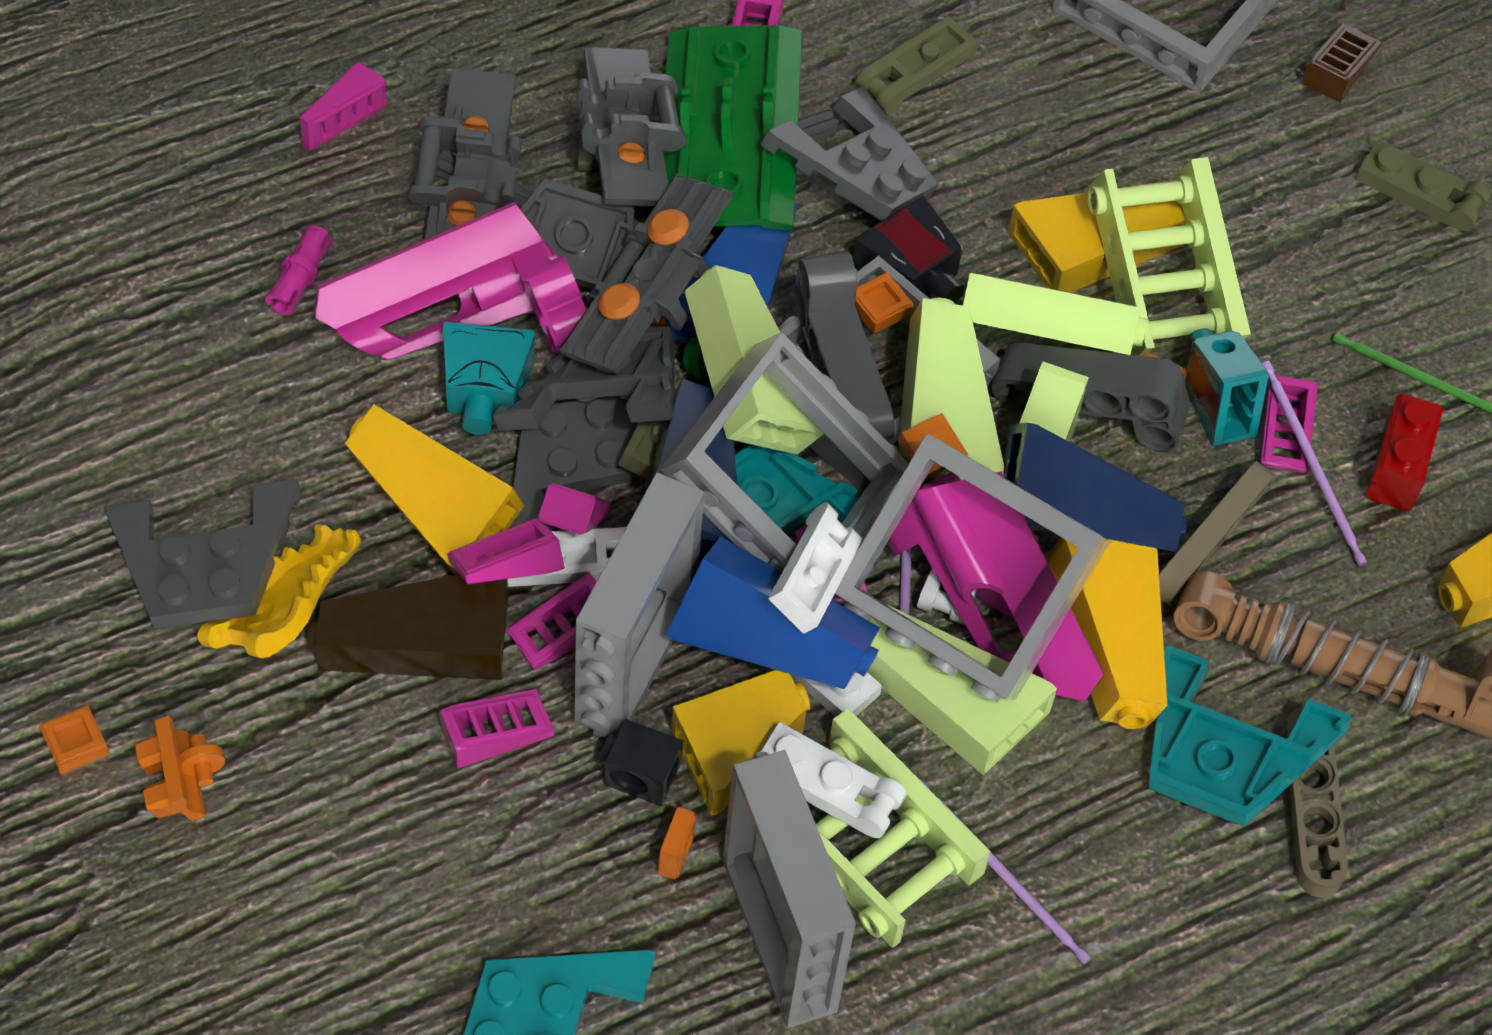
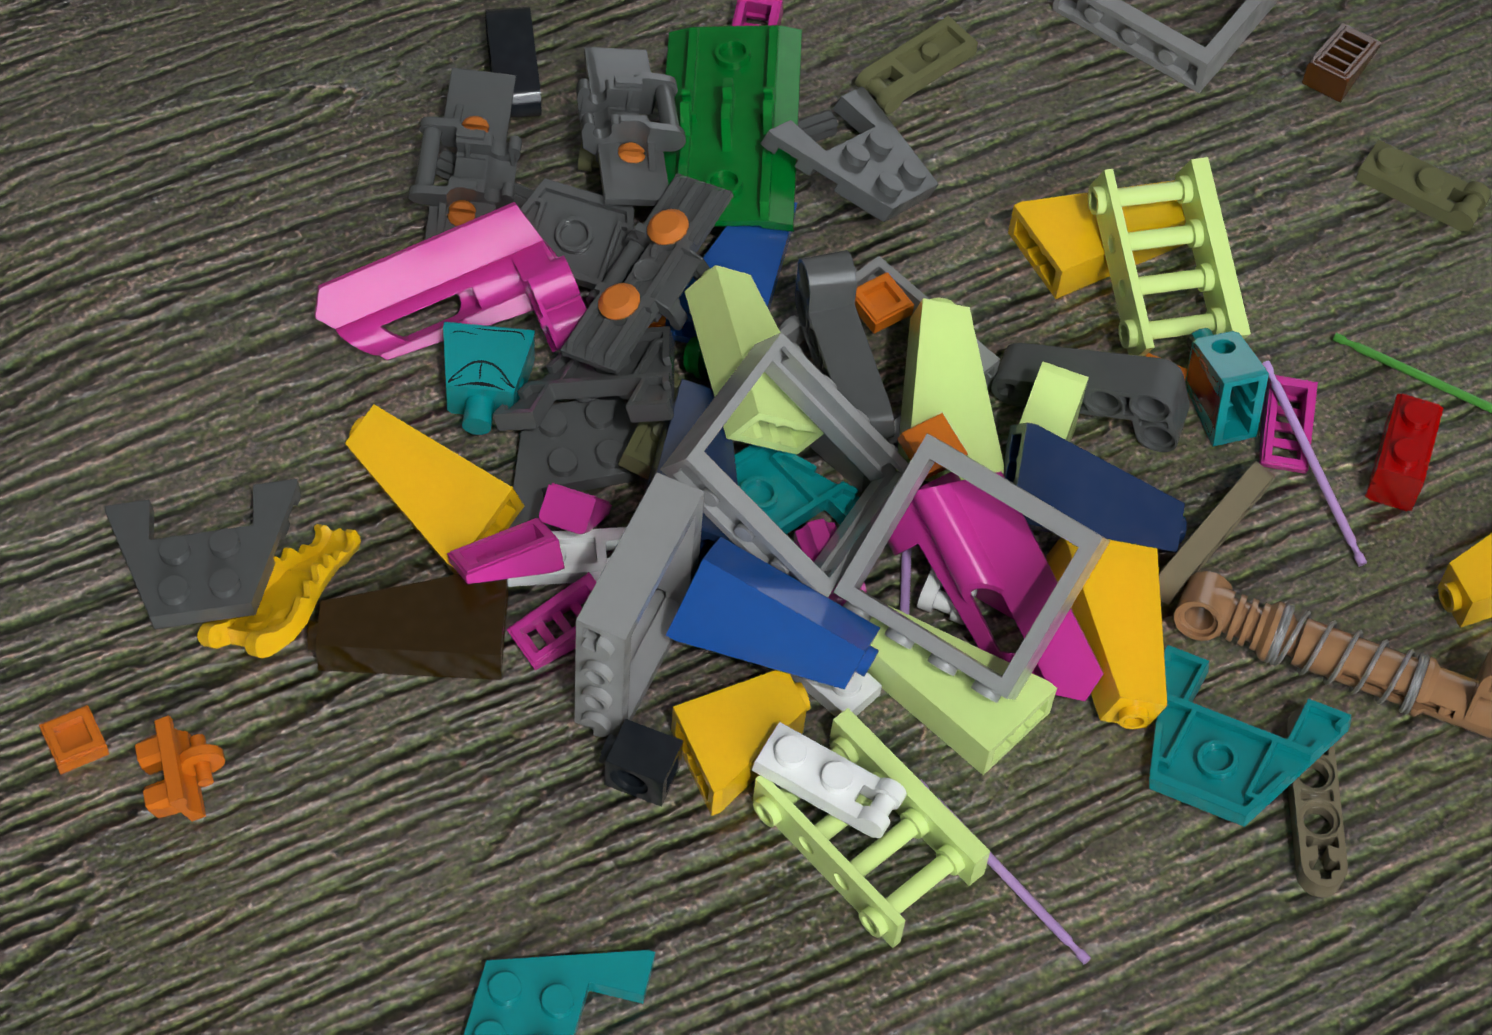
(299, 270): dark pink pin -> none
(345, 104): dark pink slope -> none
(483, 746): dark pink slope -> none
(514, 53): none -> black beam
(677, 843): orange tile -> none
(787, 888): light grey window -> none
(815, 568): white plate -> none
(916, 247): torso -> none
(1054, 314): yellowish green slope -> none

